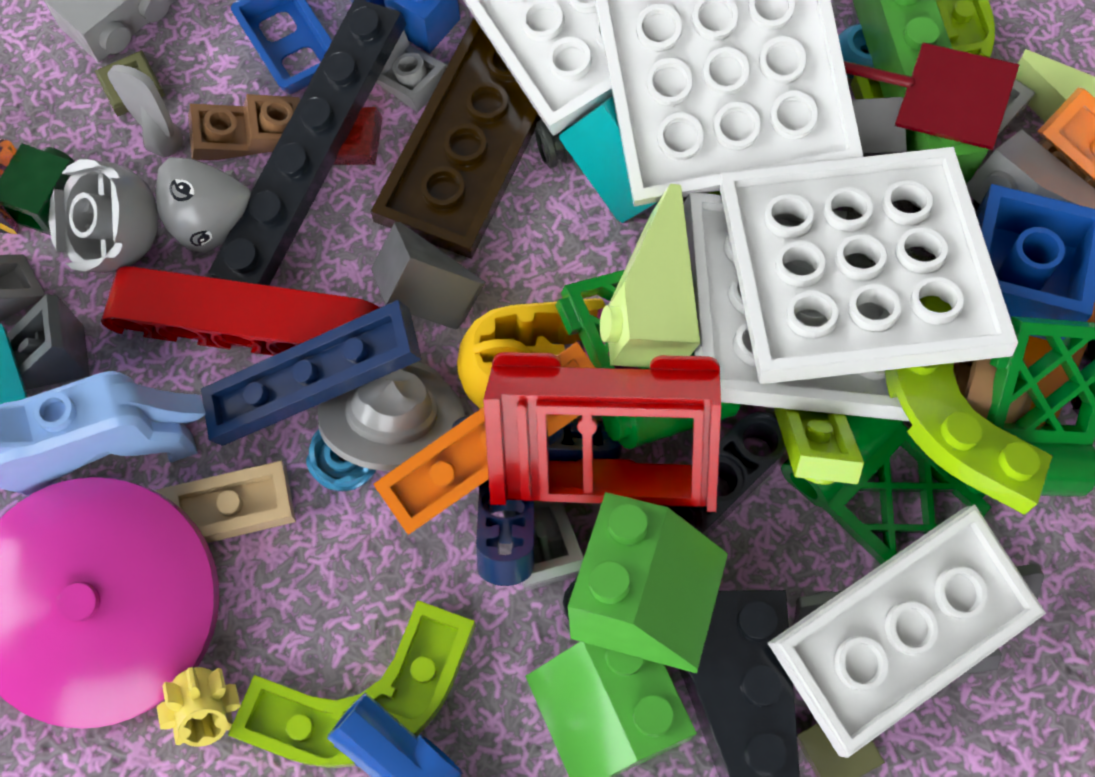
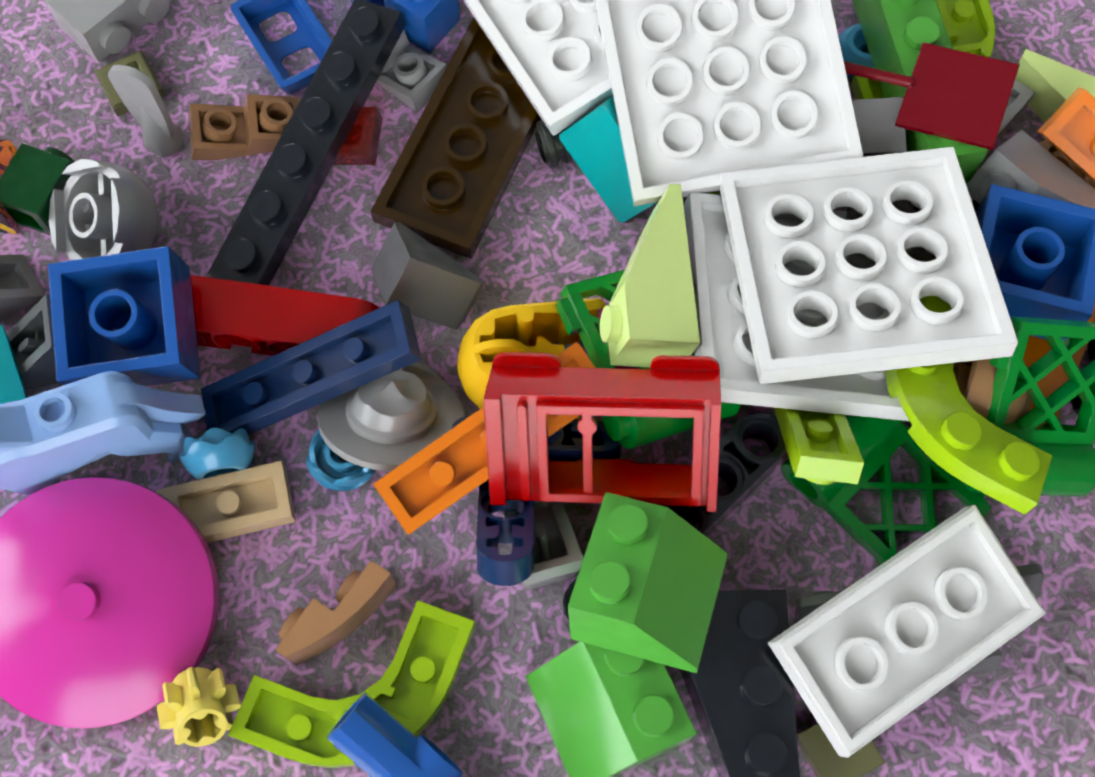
(124, 317): none -> blue brick
(199, 202): light grey piece -> none
(217, 453): none -> dark azure plate
(318, 628): none -> medium nougat slope

